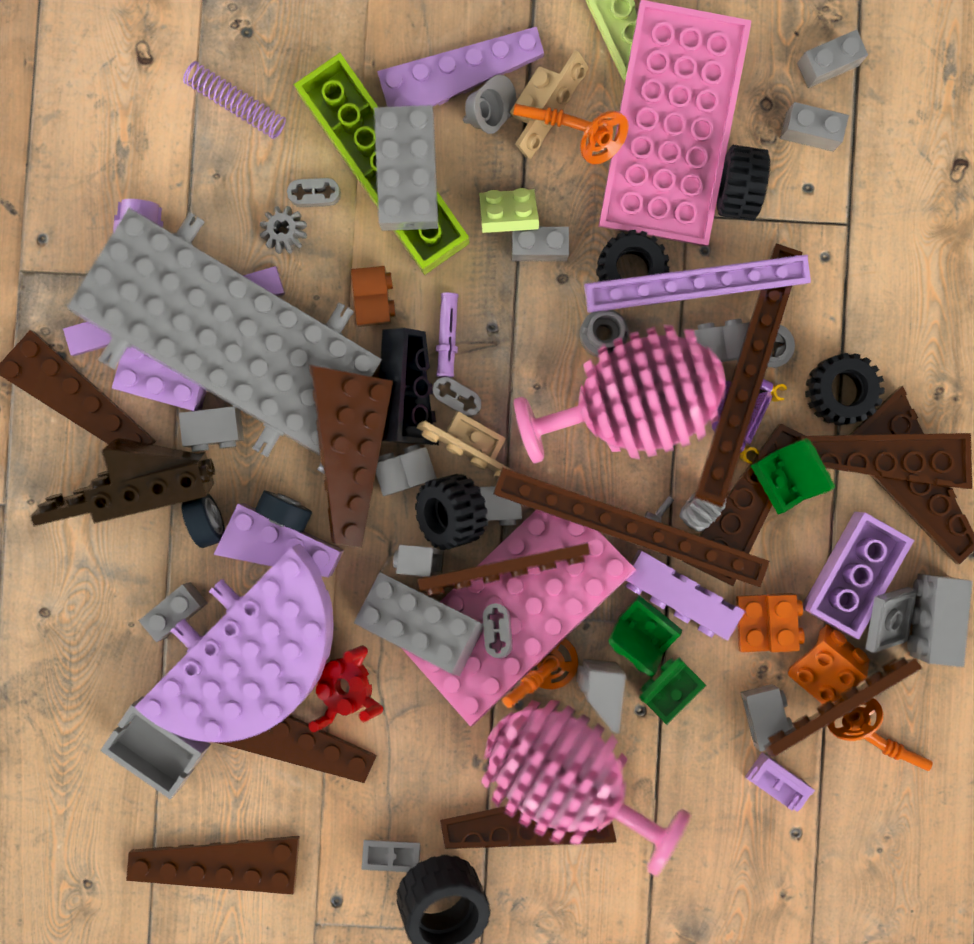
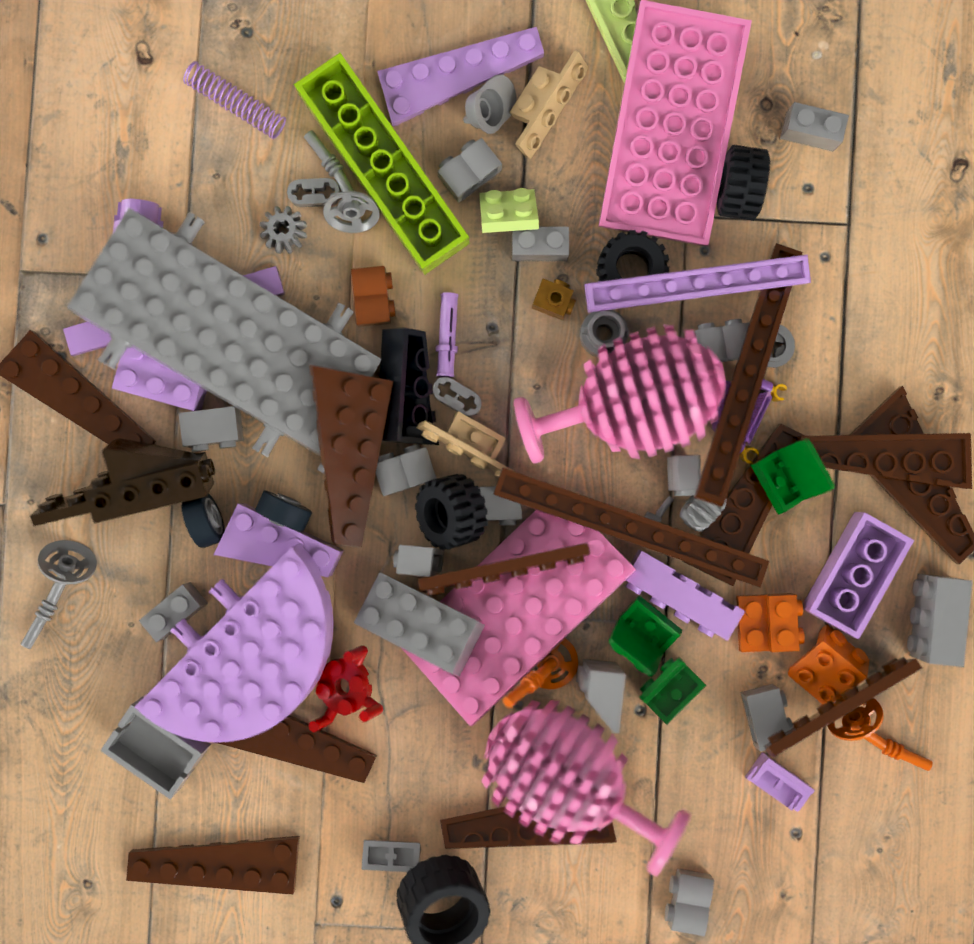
(66, 575): none -> light grey dish
(352, 204): none -> light grey dish
(406, 168): light grey brick -> none
(469, 170): none -> light grey brick
(504, 630): light grey beam -> none
(554, 298): none -> pearl gold brick
(597, 132): orange dish -> none
(683, 474): none -> light grey brick
(690, 902): none -> light grey brick
(832, 58): light grey brick -> none
(866, 383): black tyre -> none
(891, 619): light grey plate -> none

